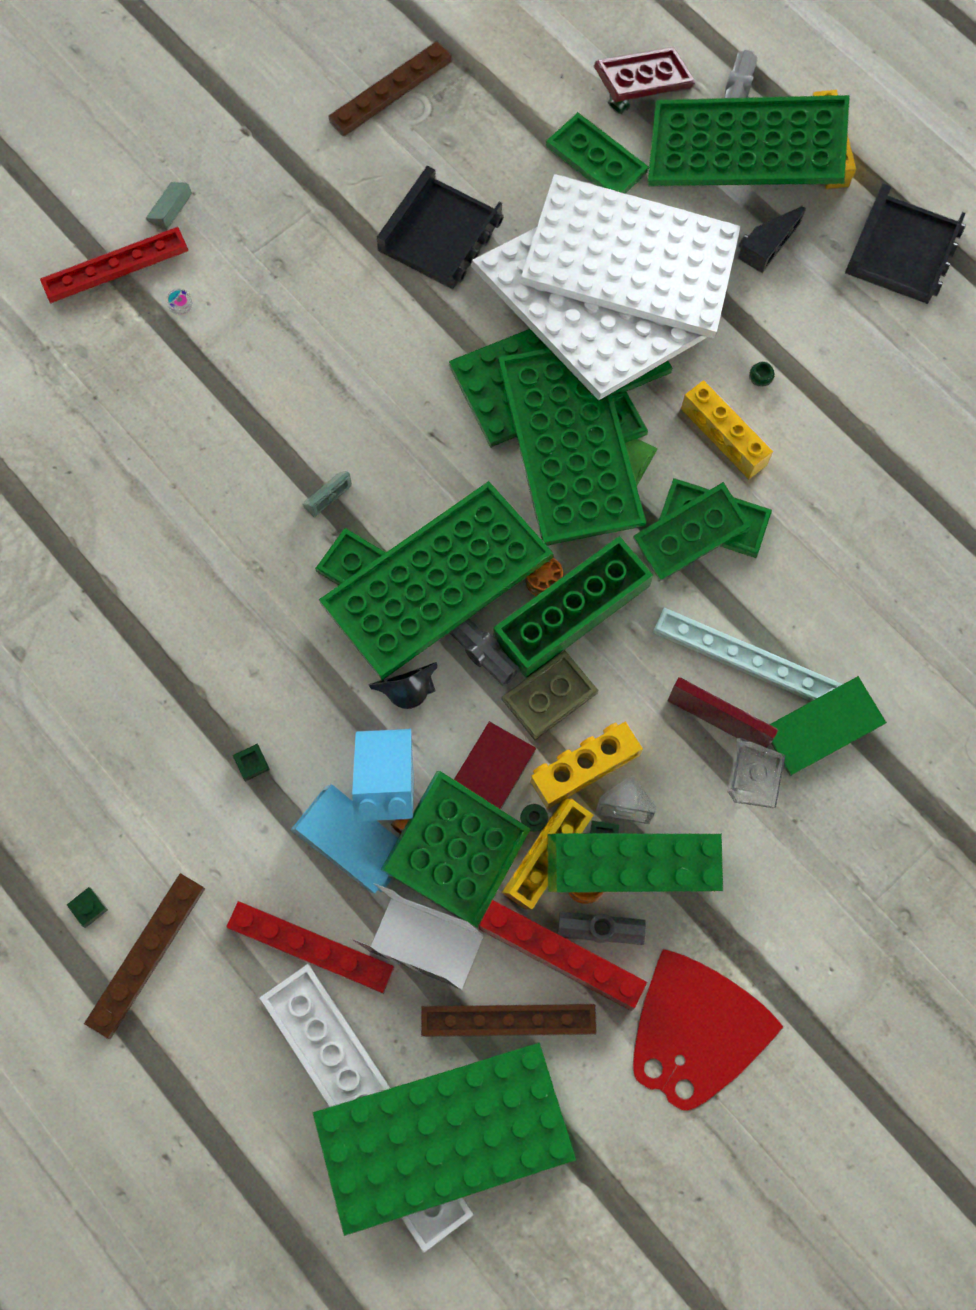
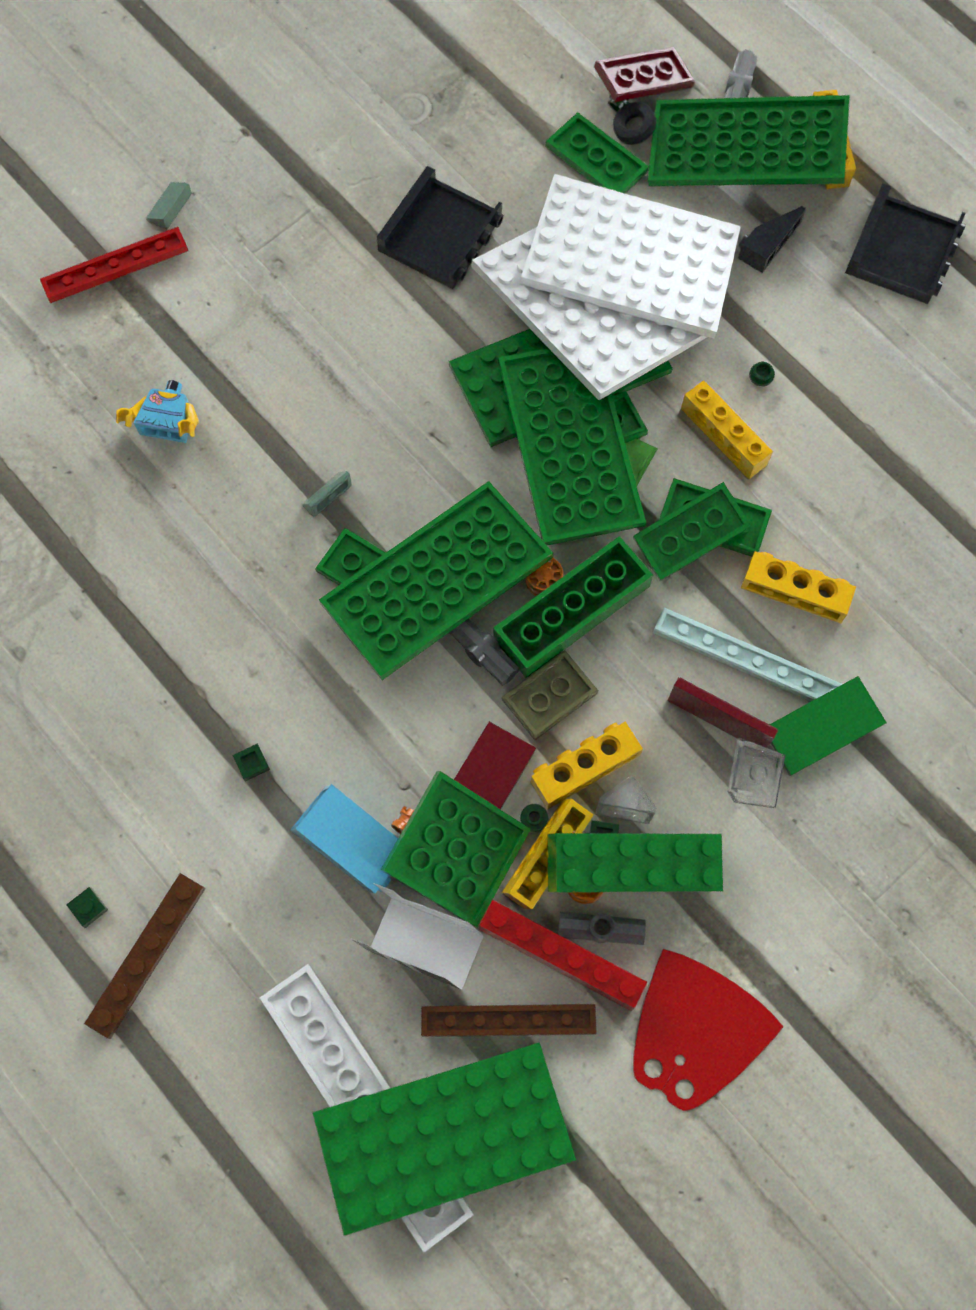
(162, 414): none -> torso
(179, 301): clear tile -> none
(310, 947): red plate -> none
(383, 775): medium azure slope -> none
(390, 88): reddish brown plate -> none
(408, 688): black hat -> none
(630, 111): none -> black tyre
(806, 599): none -> yellow brick

